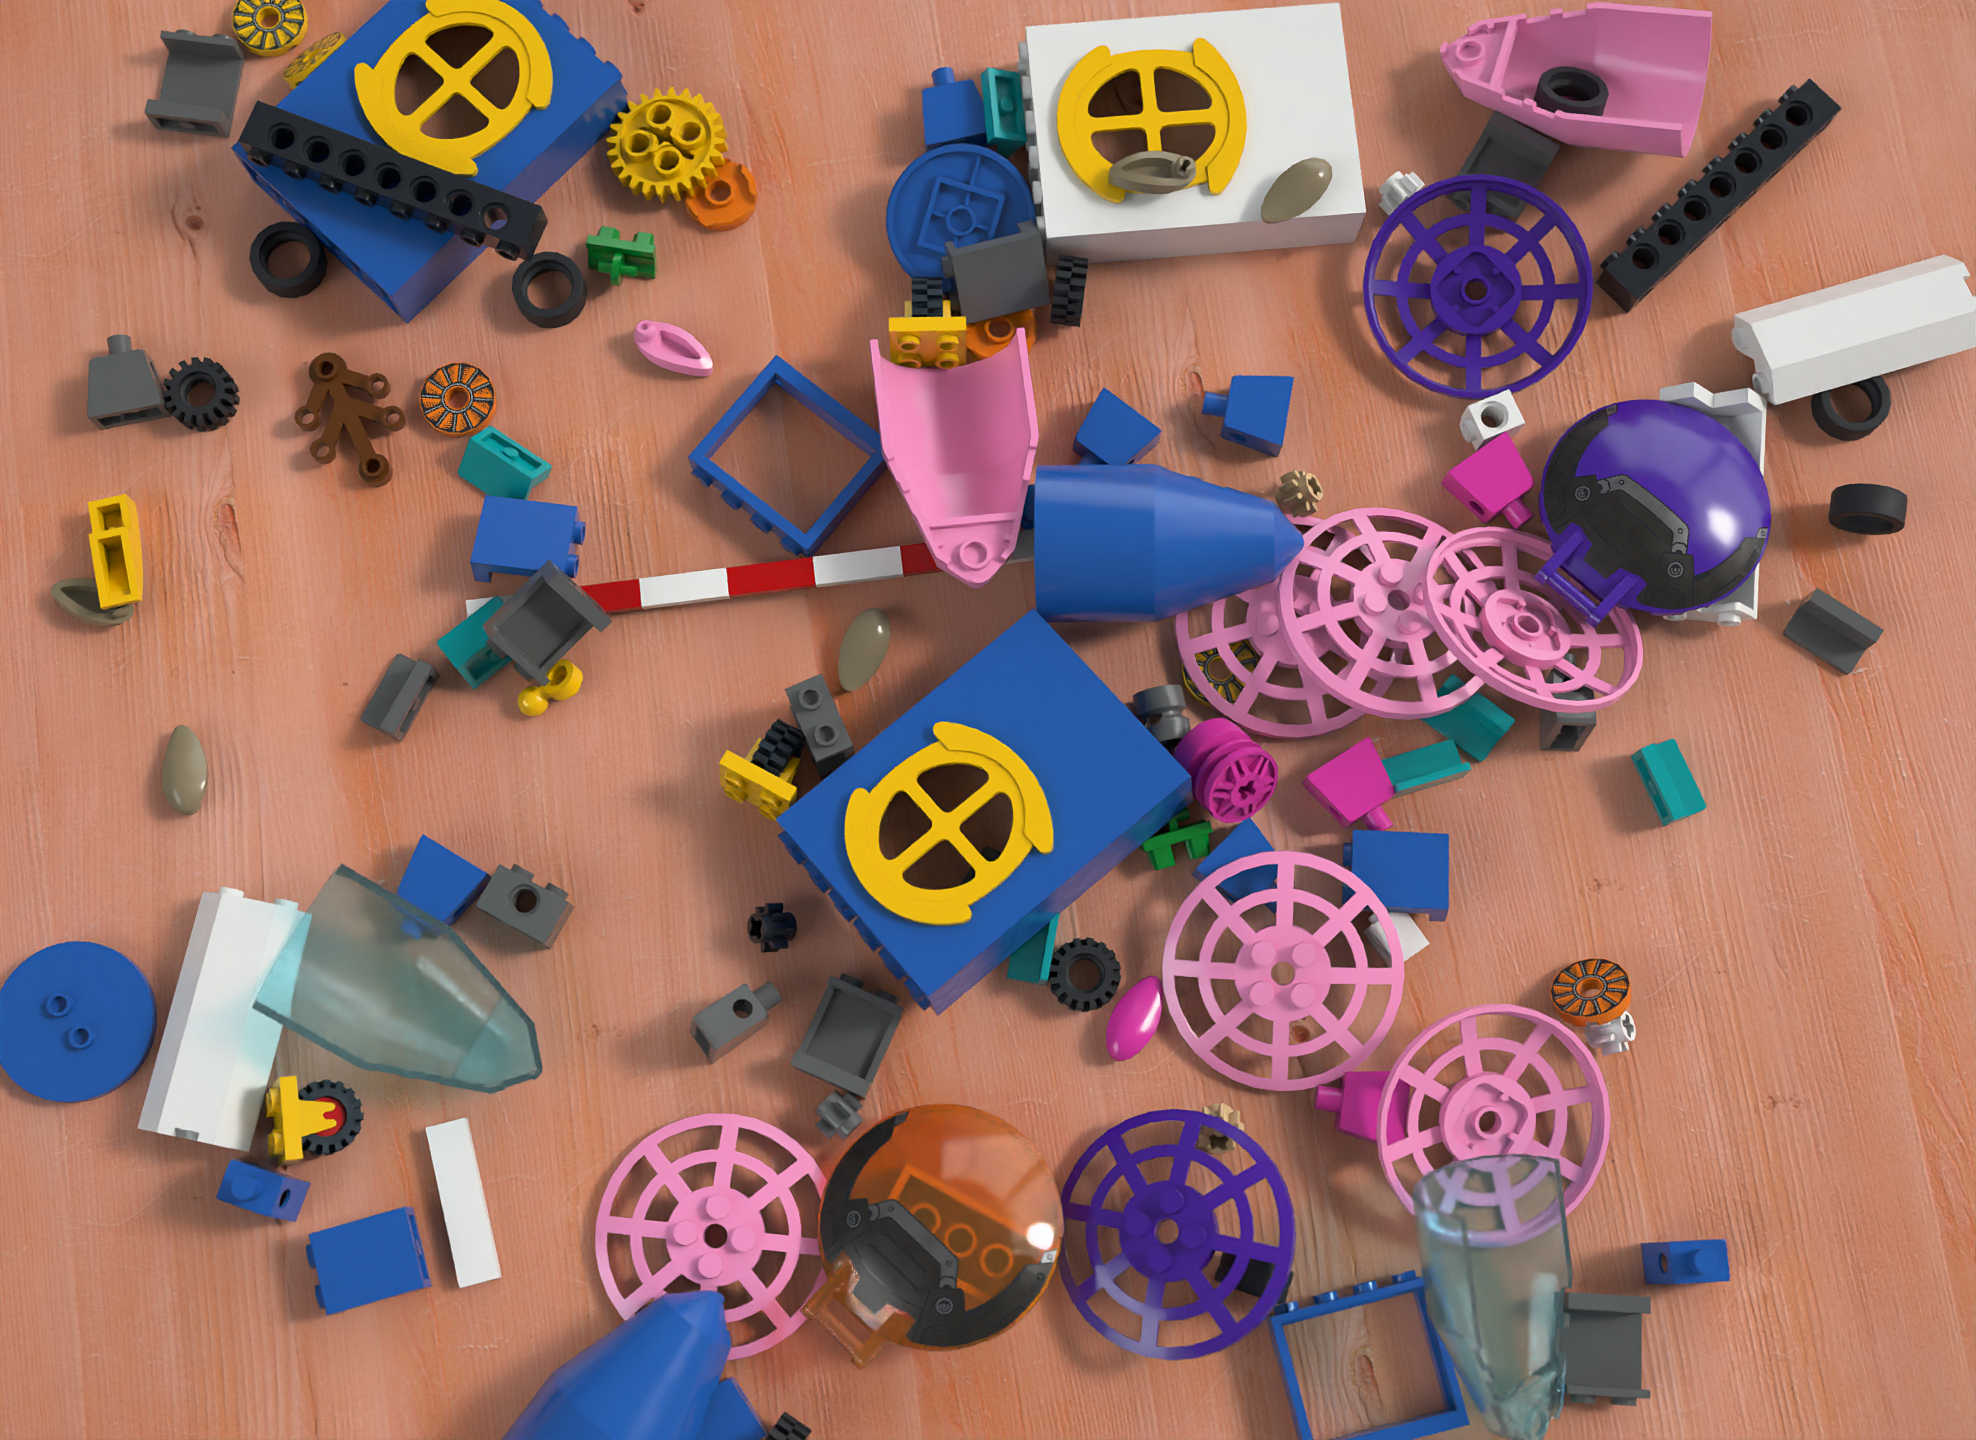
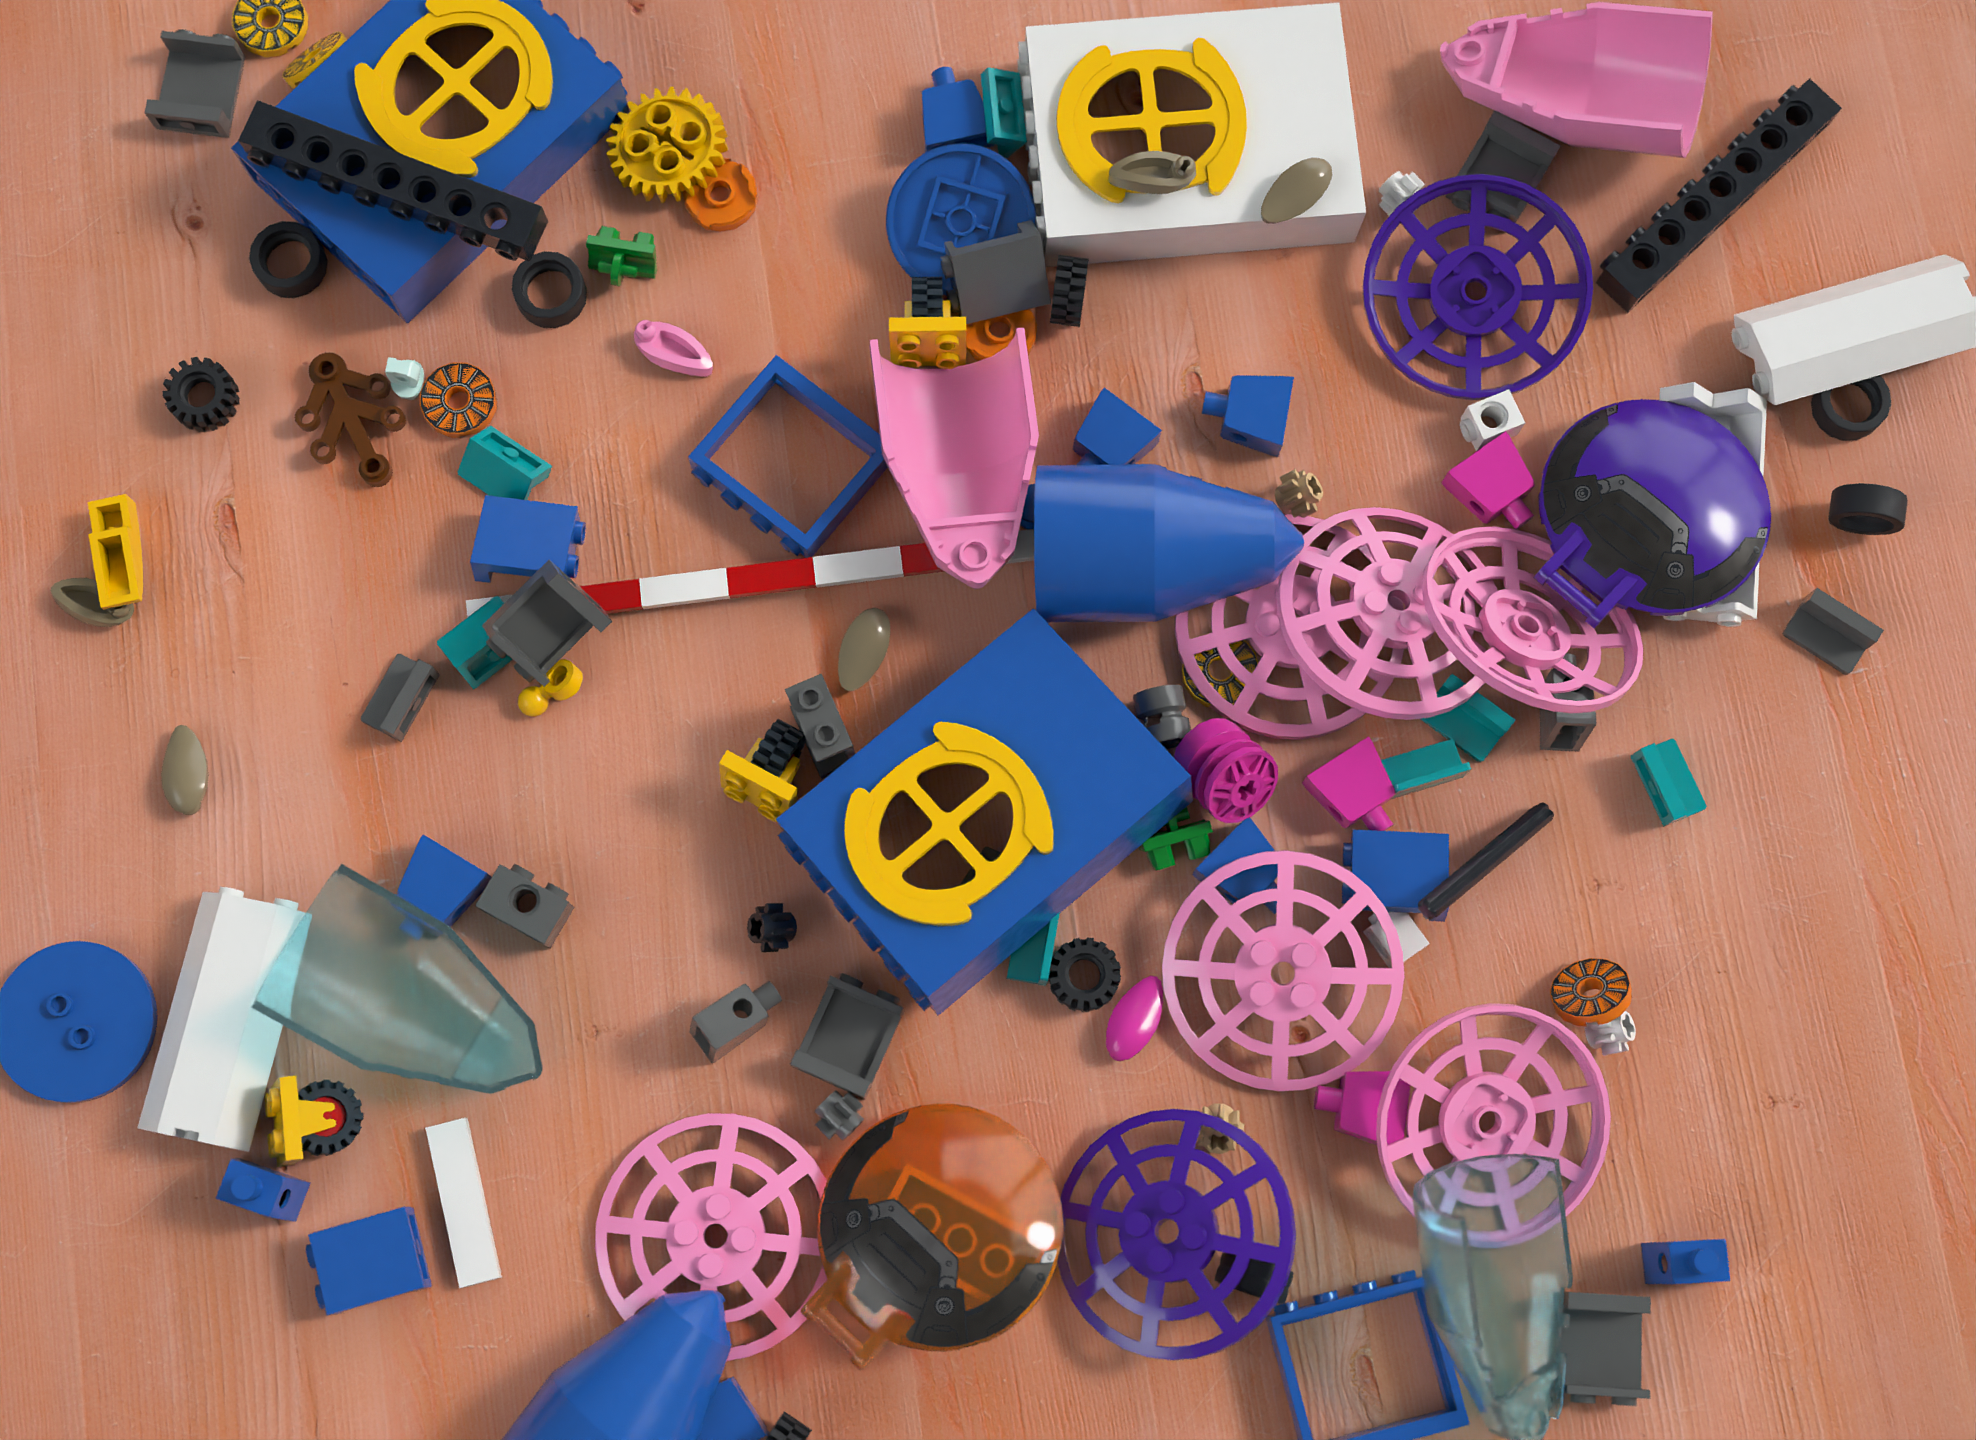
(124, 386): dark grey torso -> none
(405, 377): none -> light aqua piece
(1485, 861): none -> black axle
(1572, 83): black tyre -> none

